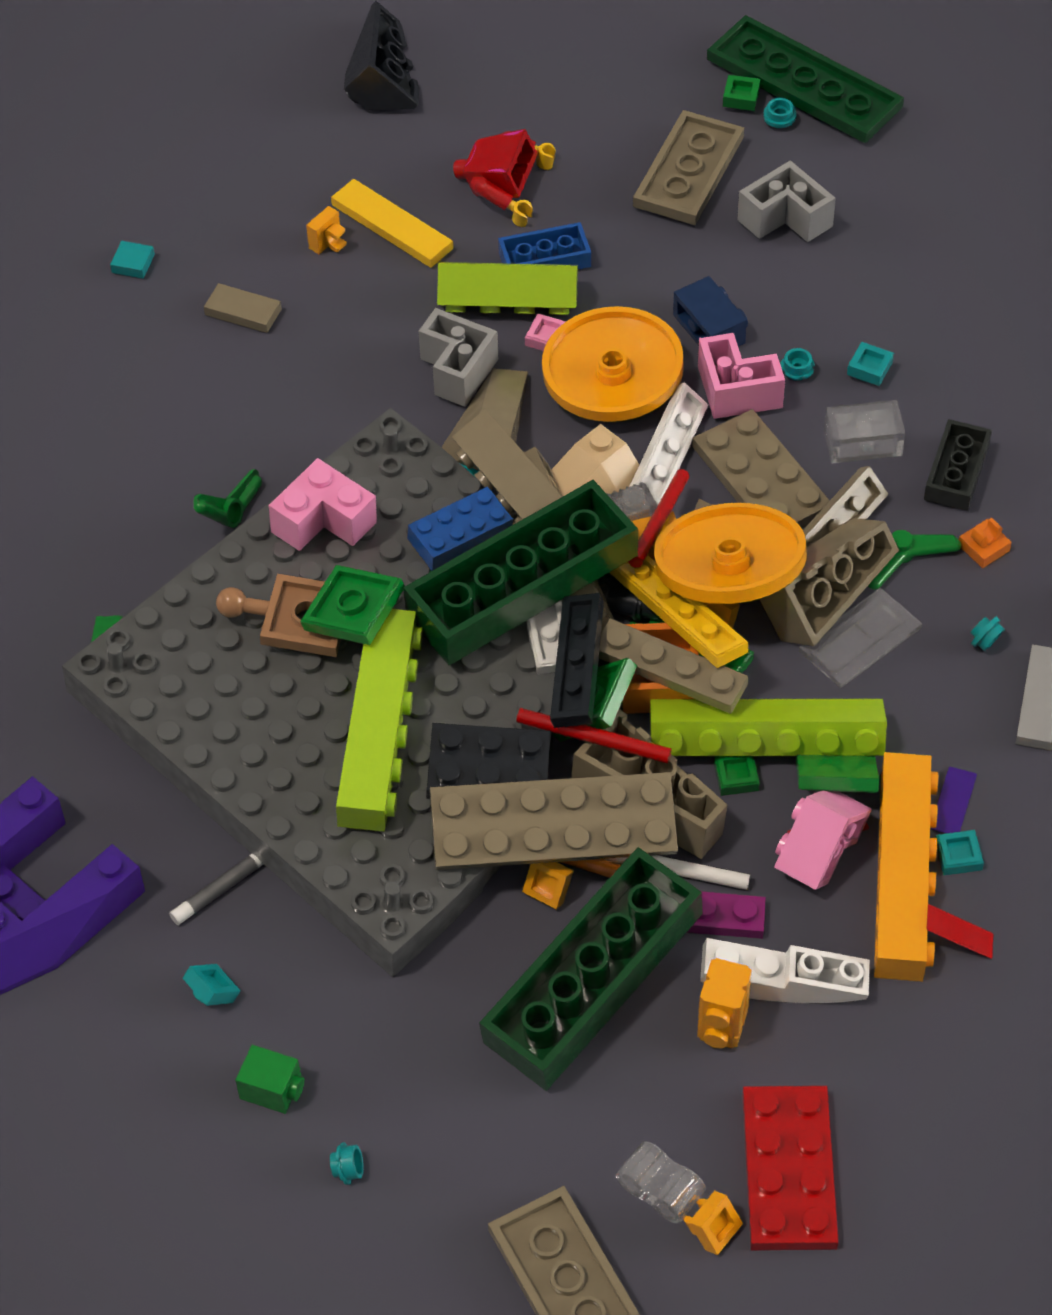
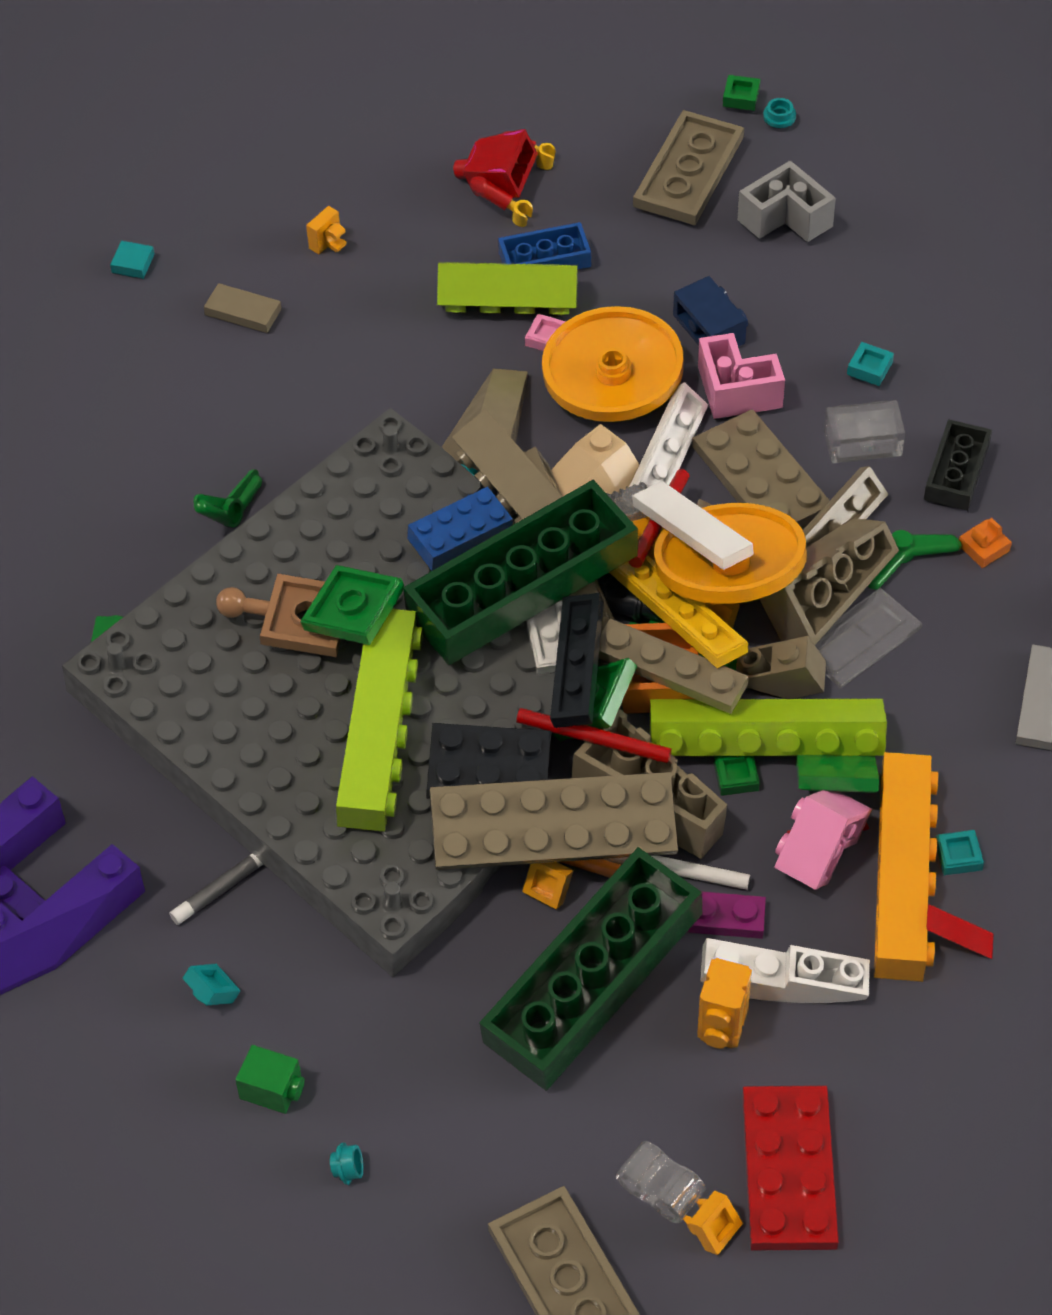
(319, 501): bright pink brick -> none
(378, 68): black wedge -> none
(392, 223): yellow tile -> none
(460, 354): light grey brick -> none
(693, 525): none -> white tile
(784, 668): none -> dark tan slope
(797, 364): teal plate -> none
(806, 78): dark green plate -> none
(954, 799): dark purple sticker -> none
(986, 632): teal plate -> none

